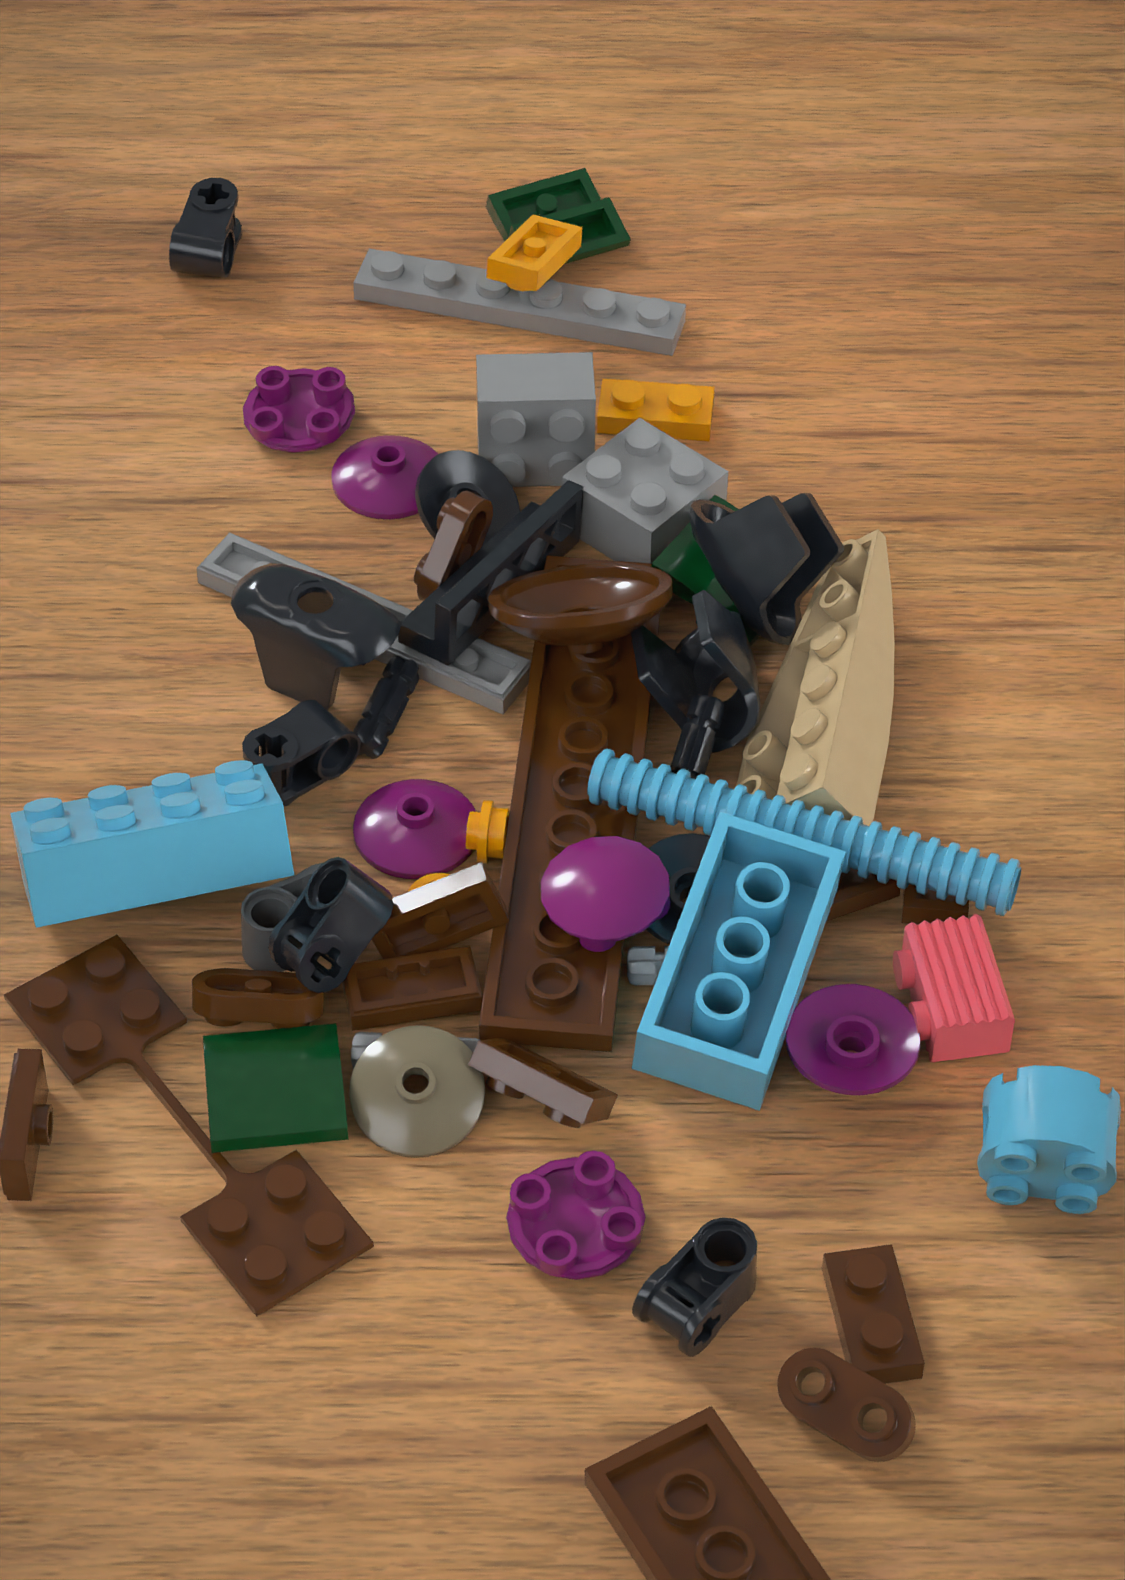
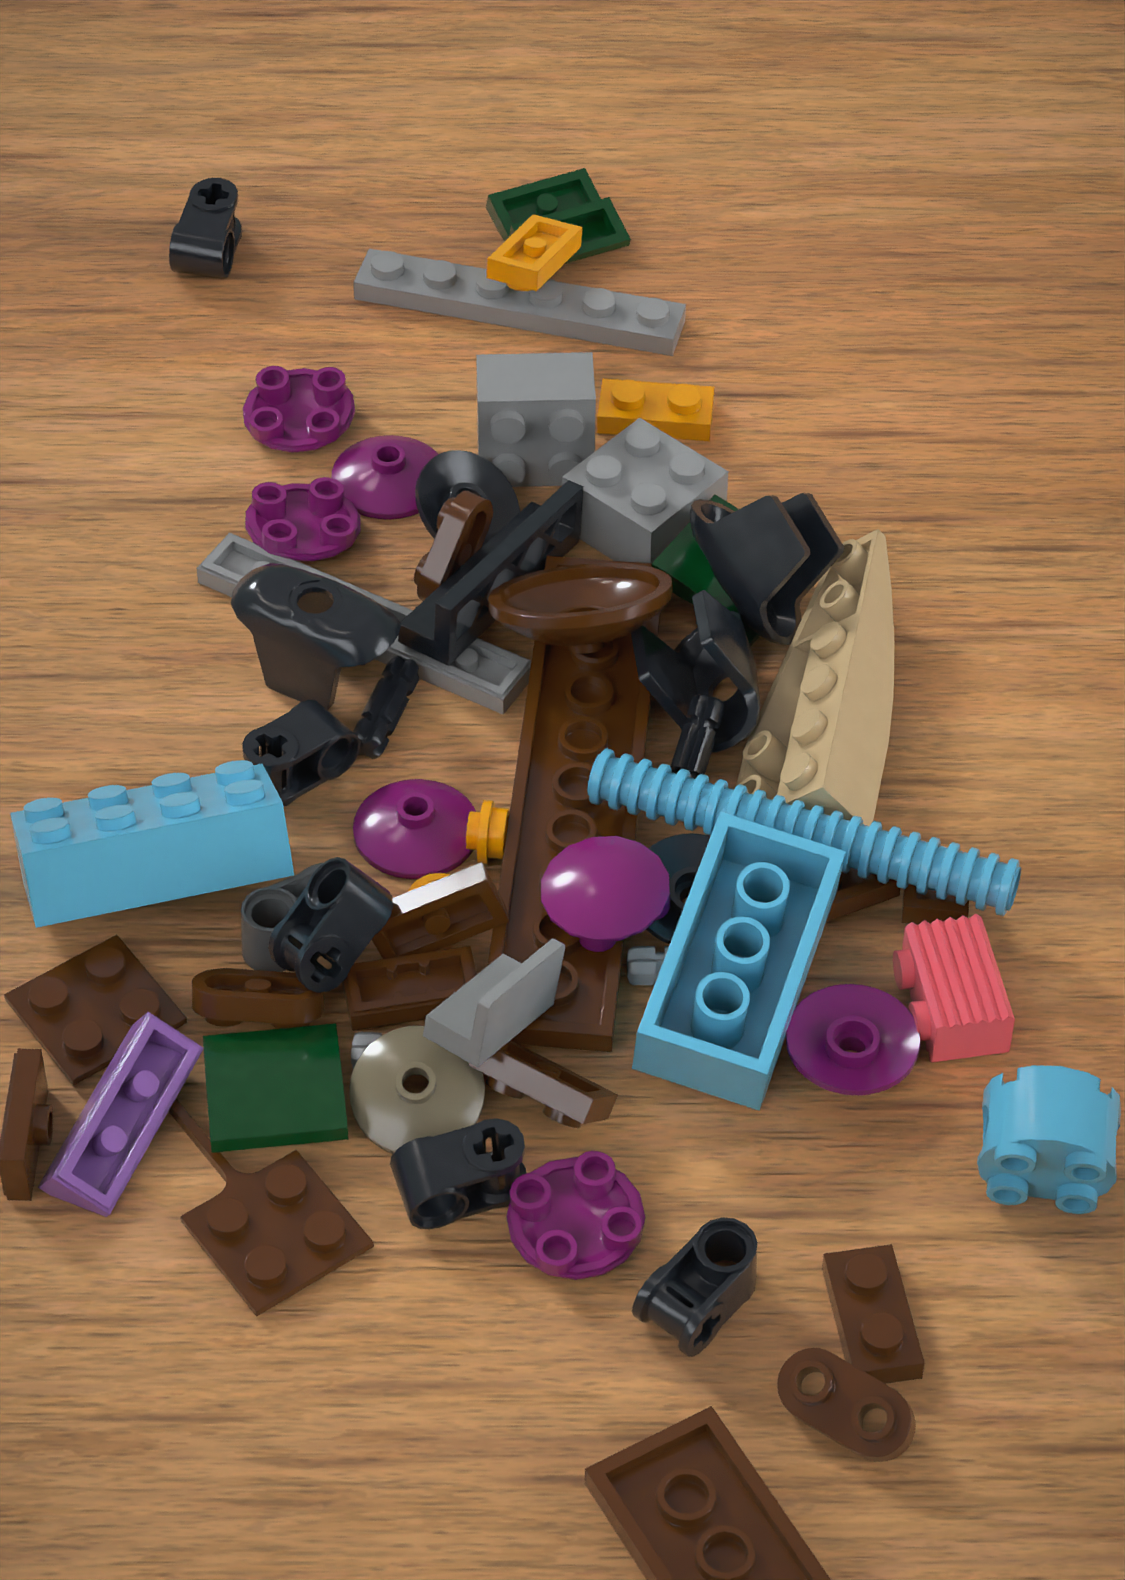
(121, 1116): none -> medium lavender slope
(302, 519): none -> magenta dish
(454, 1175): none -> black piece
(496, 1004): none -> light grey panel

